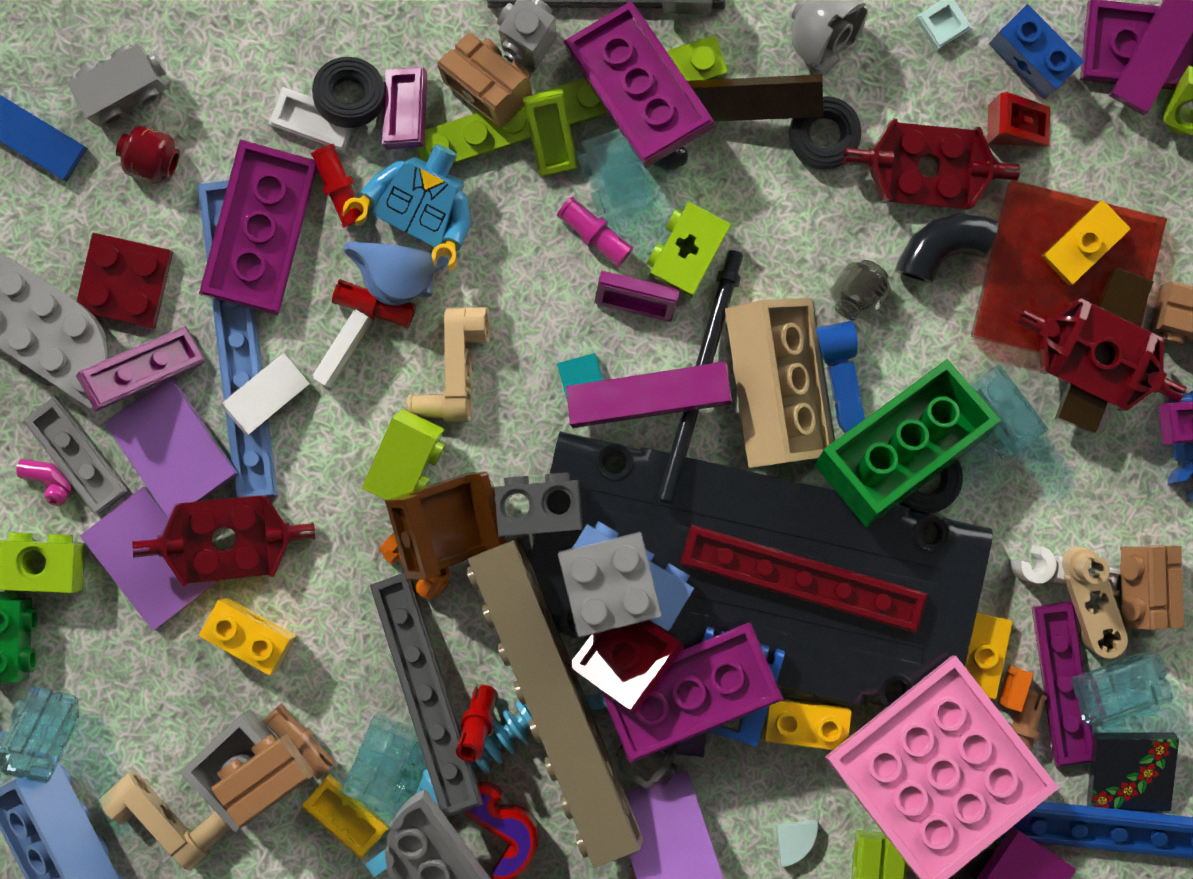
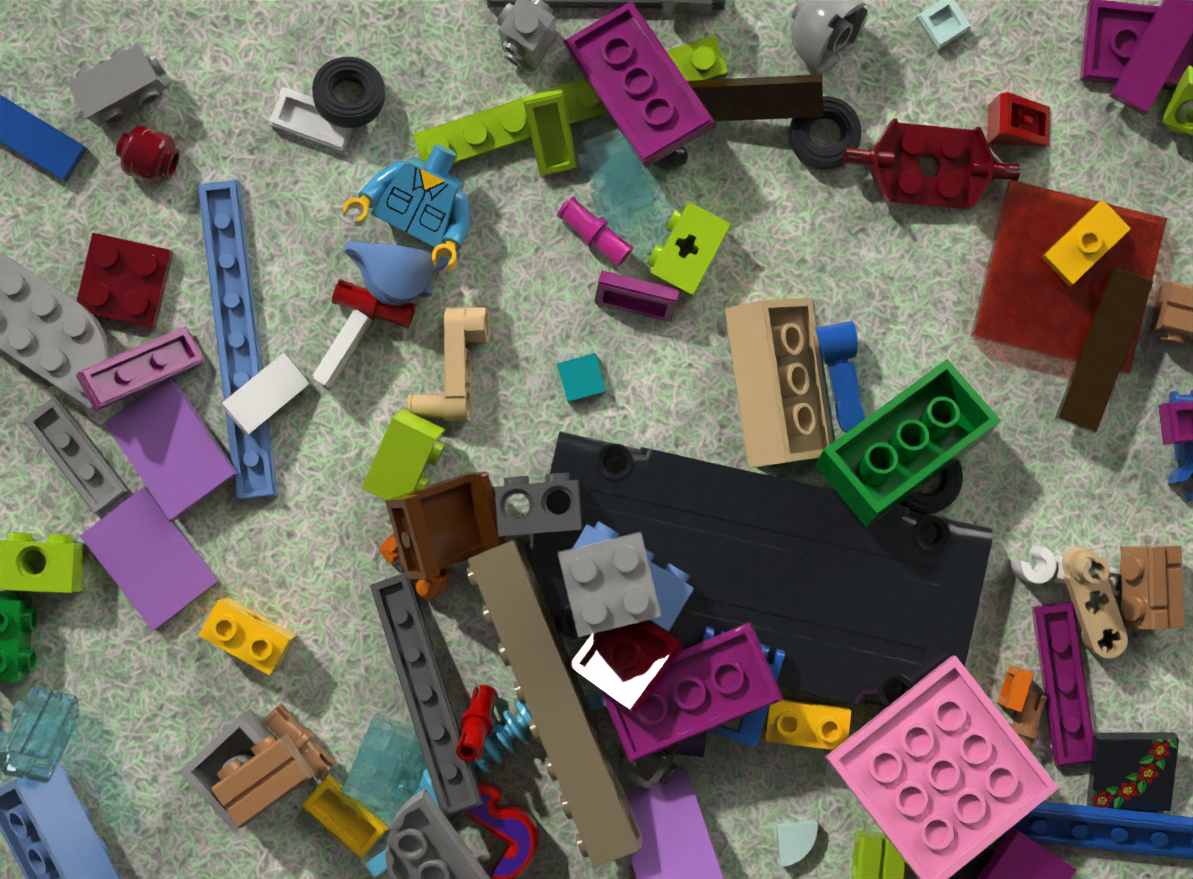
(56, 483): dark pink arm -> none
(135, 797): tan beam -> none
(256, 551): dark red plate -> none
(258, 227): magenta tile -> none
(336, 182): red pin -> none
(404, 108): tile -> none
(485, 78): medium nougat brick -> none
(649, 395): magenta tile -> none
(727, 279): black bar -> none
(803, 578): dark red tile -> none
(860, 290): clear smoke head -> none
(943, 239): black cylinder -> none
(988, 651): yellow plate -> none
(1019, 421): clear light blue brick -> none
(1036, 52): blue brick -> none
(1069, 348): dark red plate -> none
(1122, 690): clear light blue brick -> none

